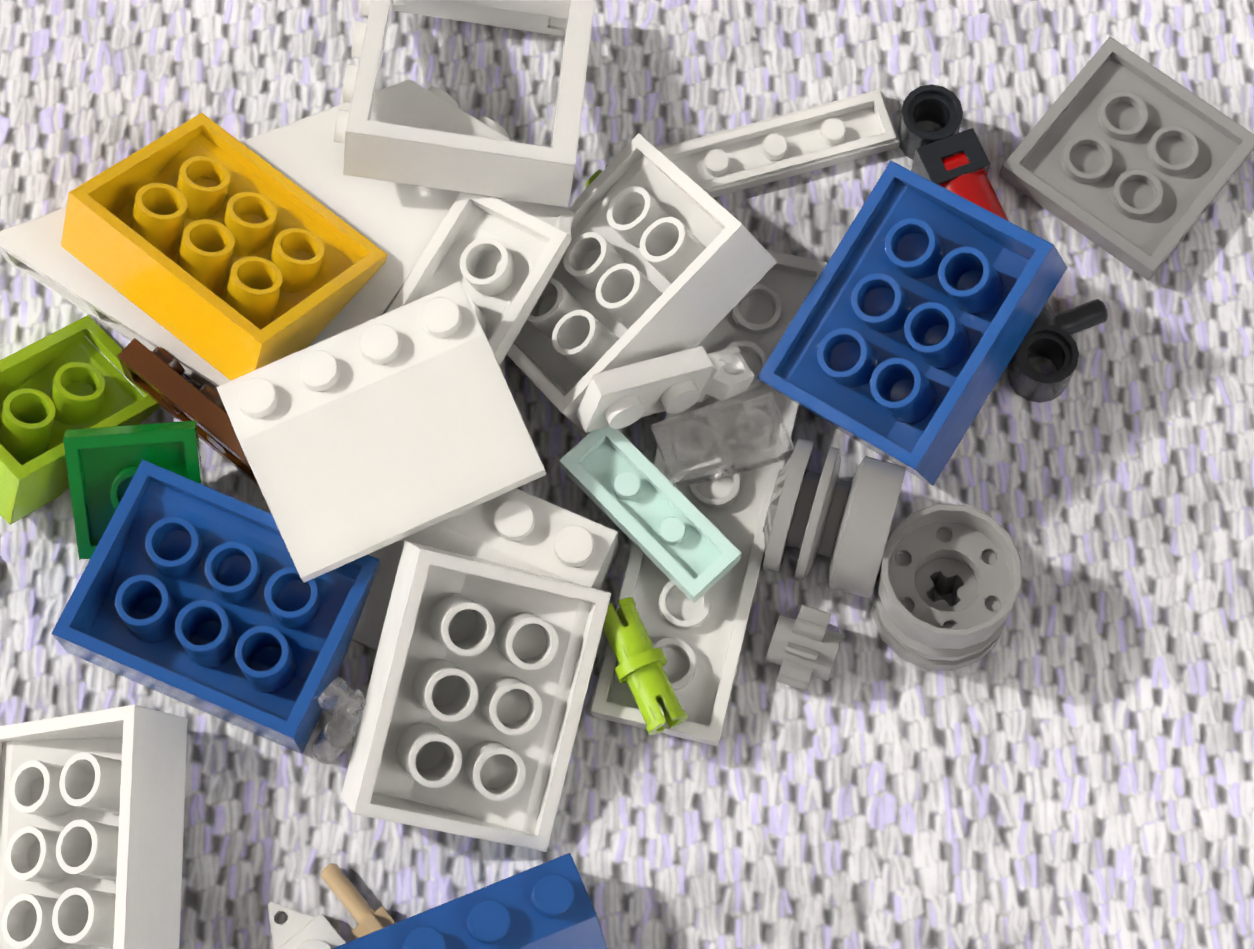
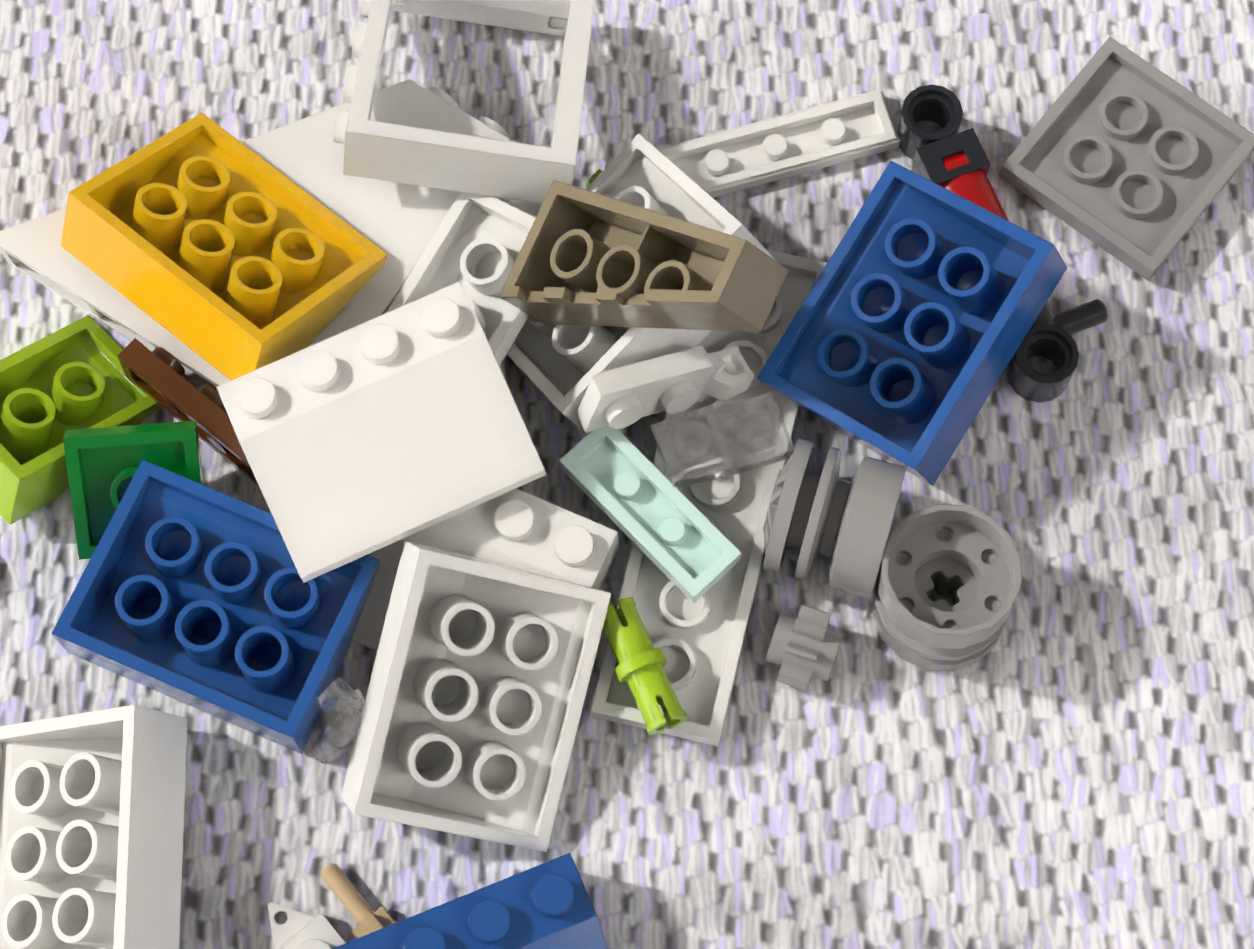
(635, 267): none -> dark tan wedge

